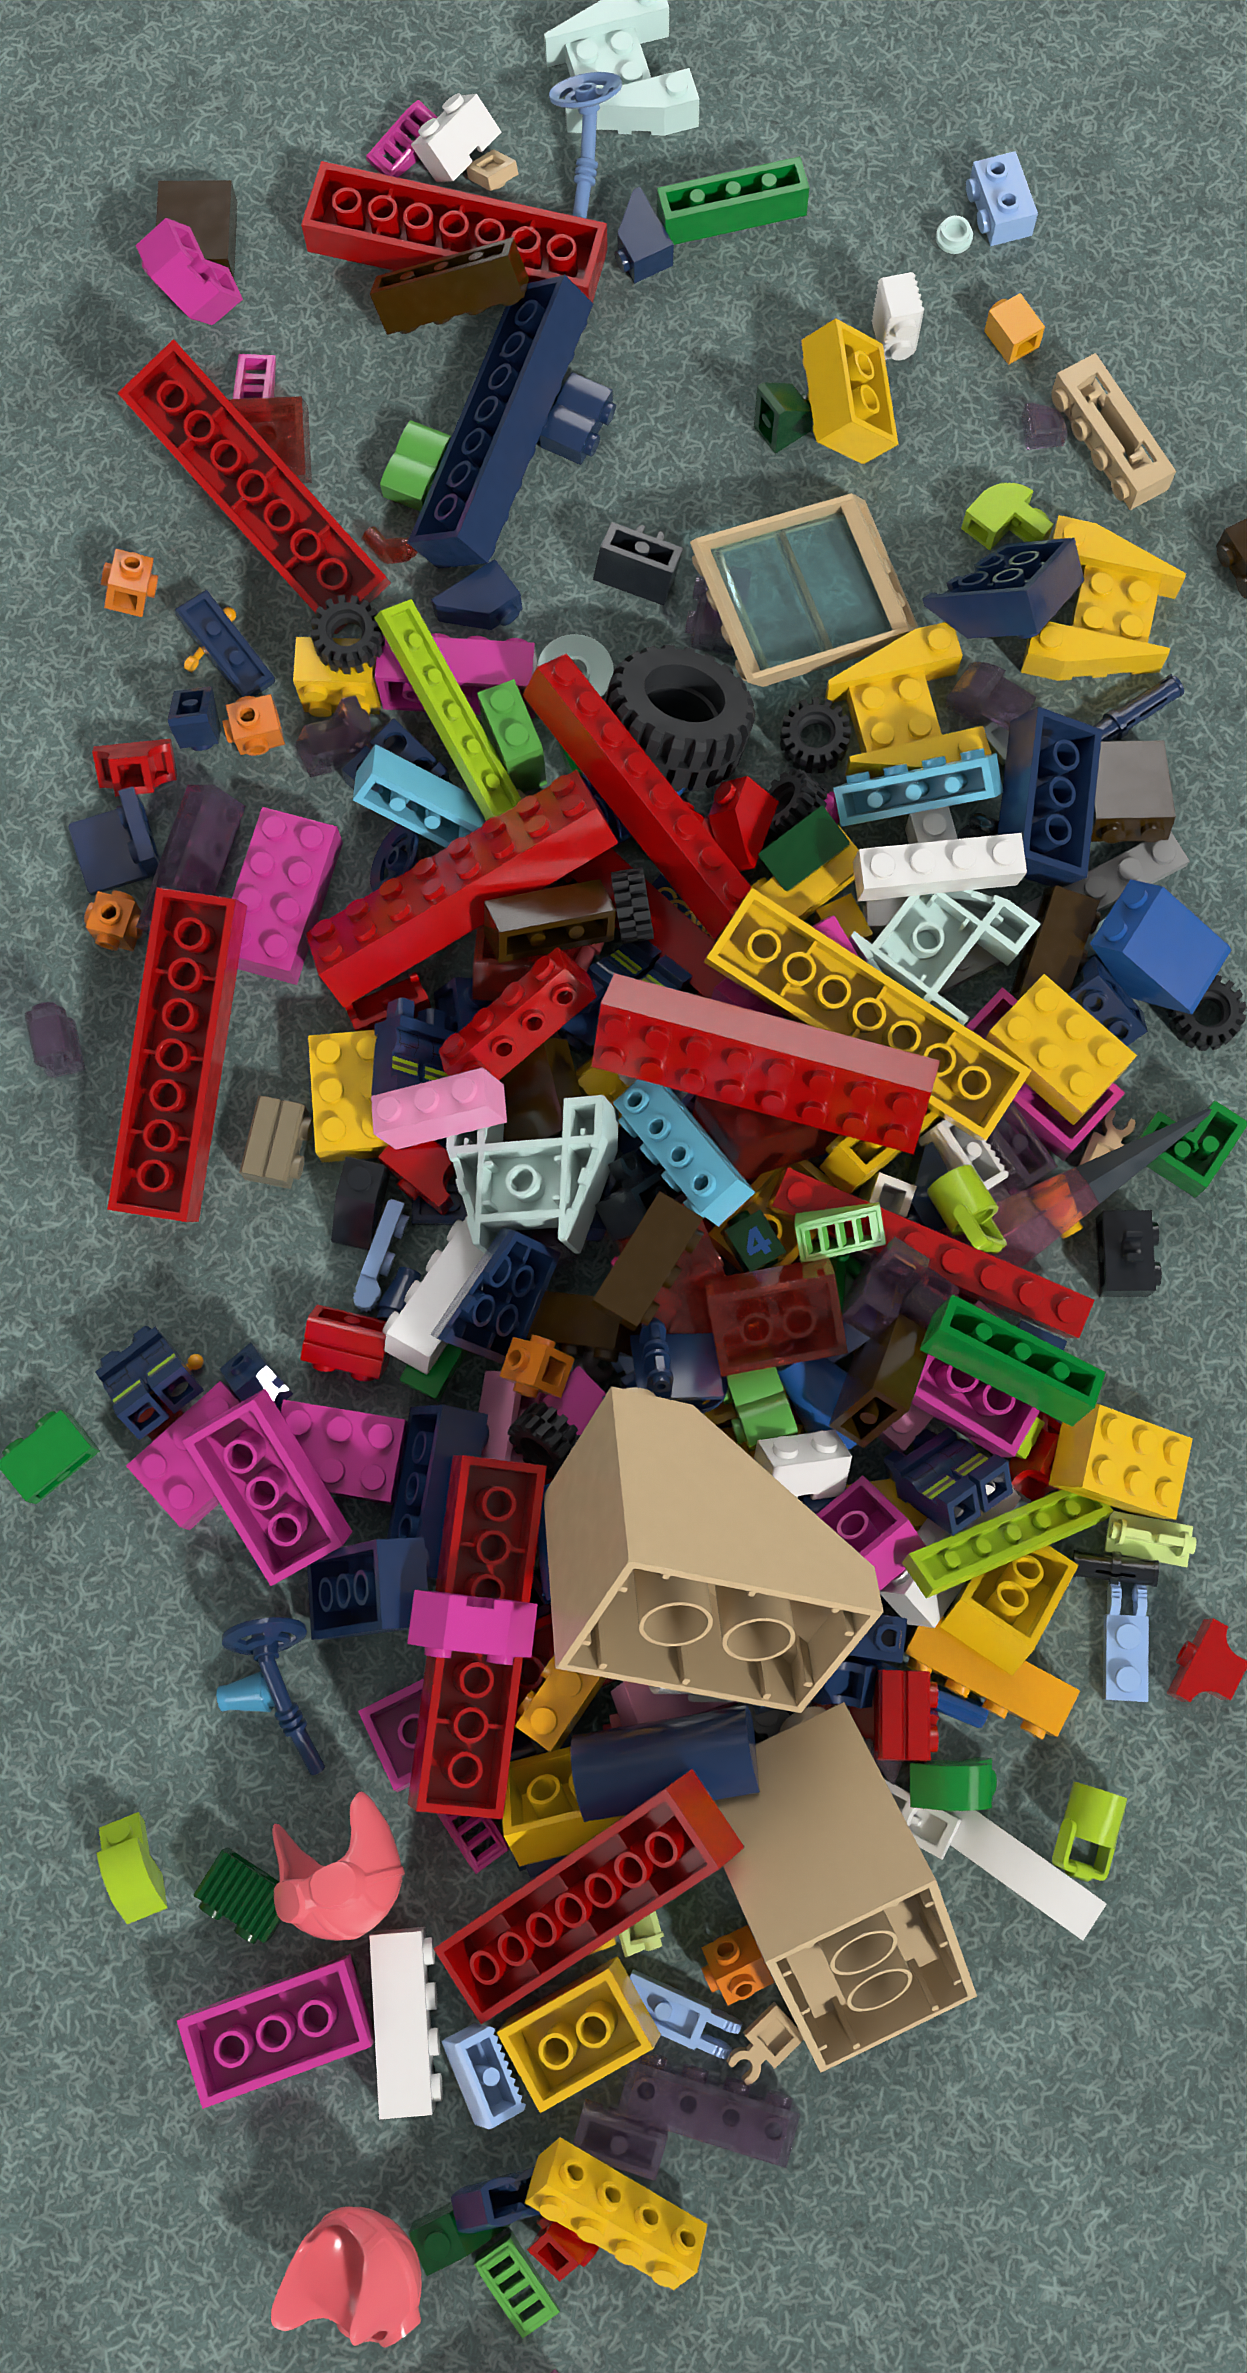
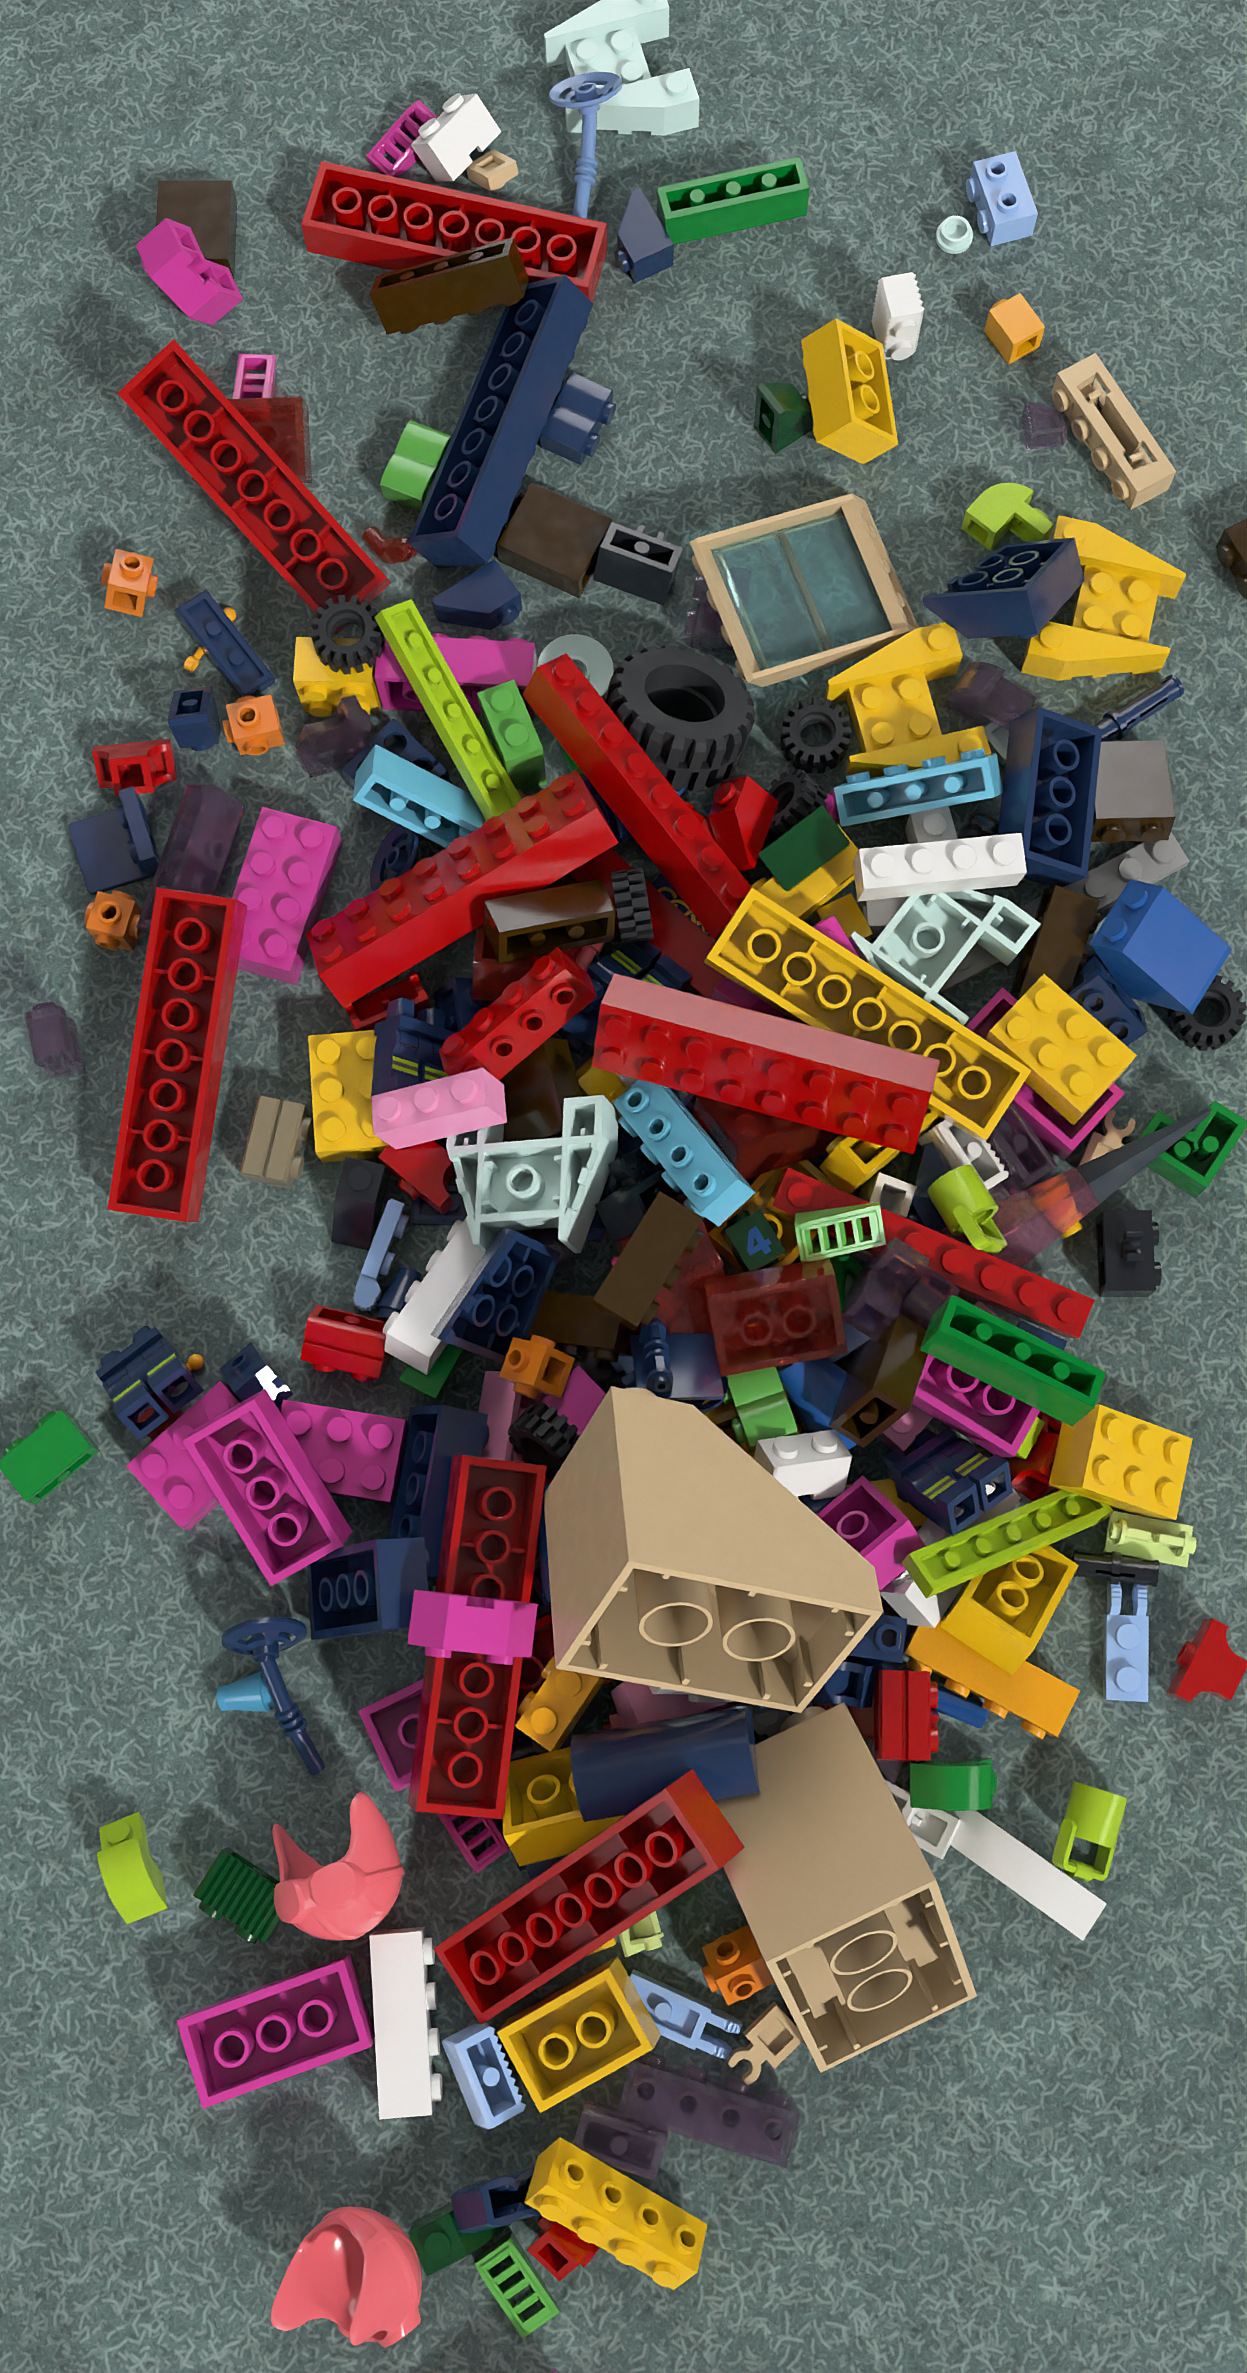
(553, 539): none -> dark brown brick

